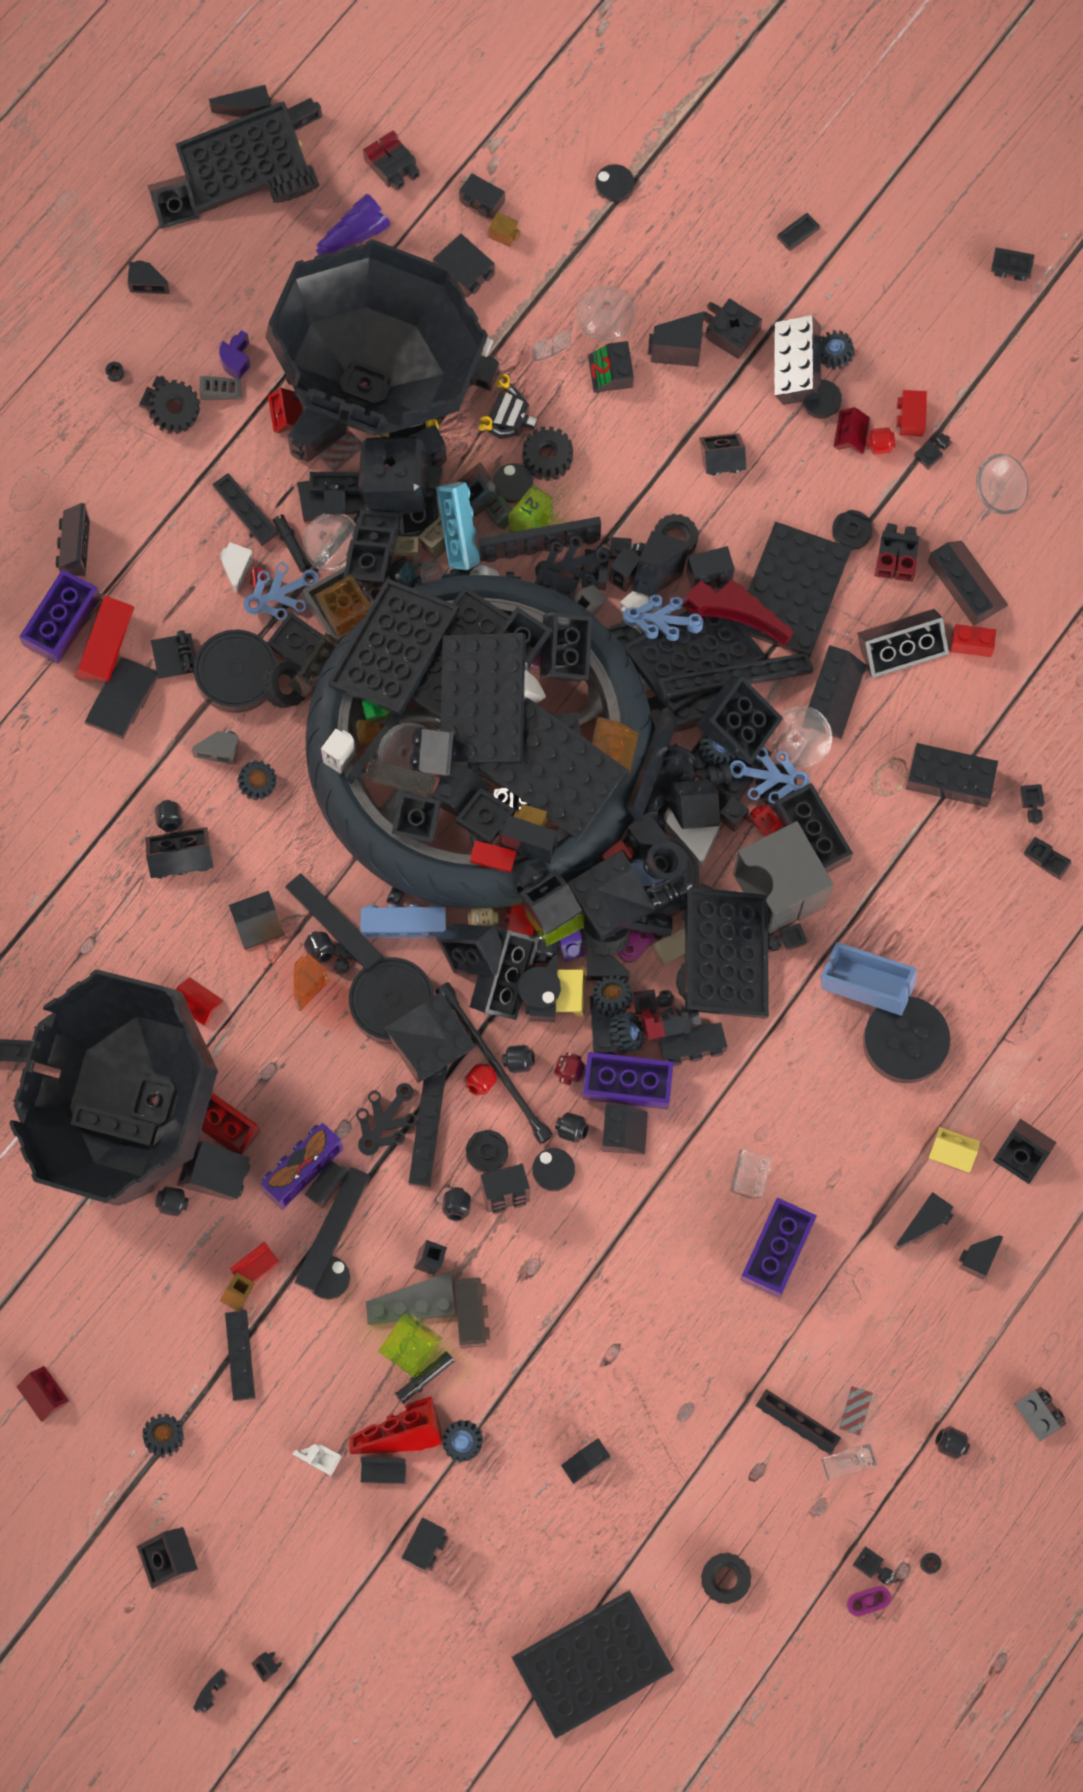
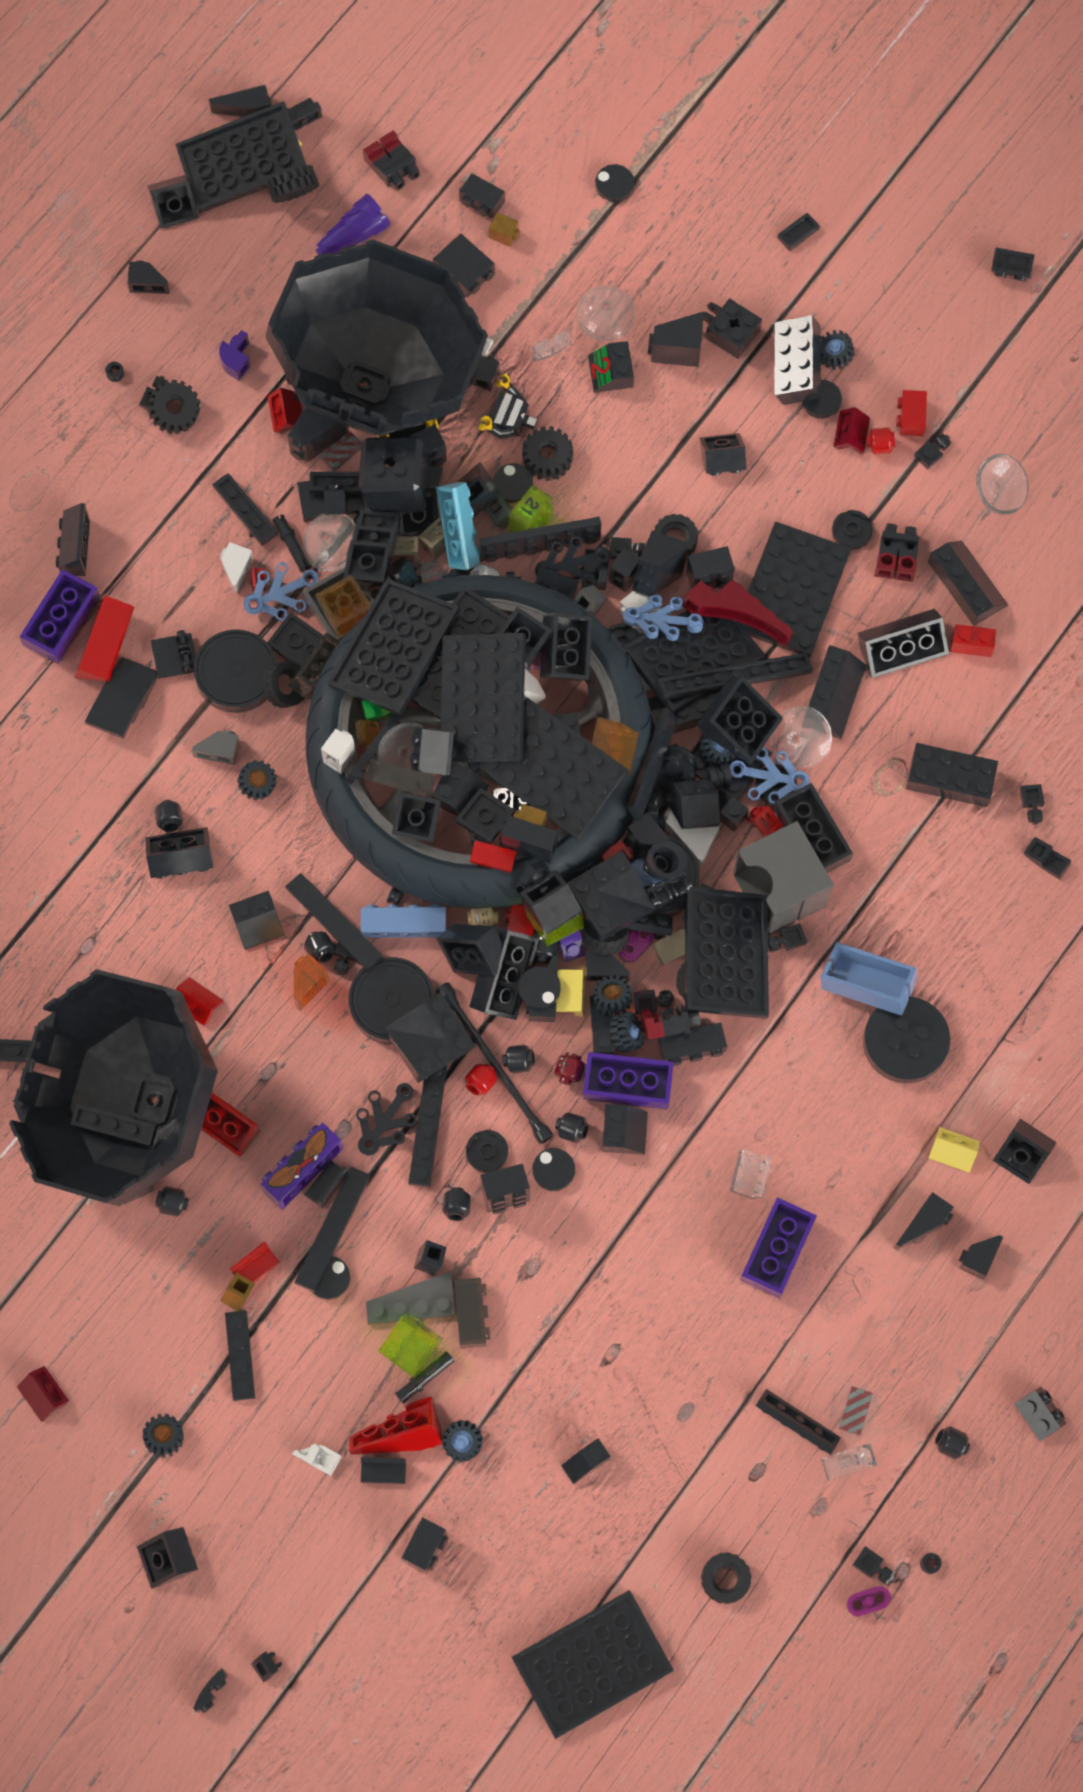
(215, 1172): black slope -> none
(220, 382): dark grey slope -> none

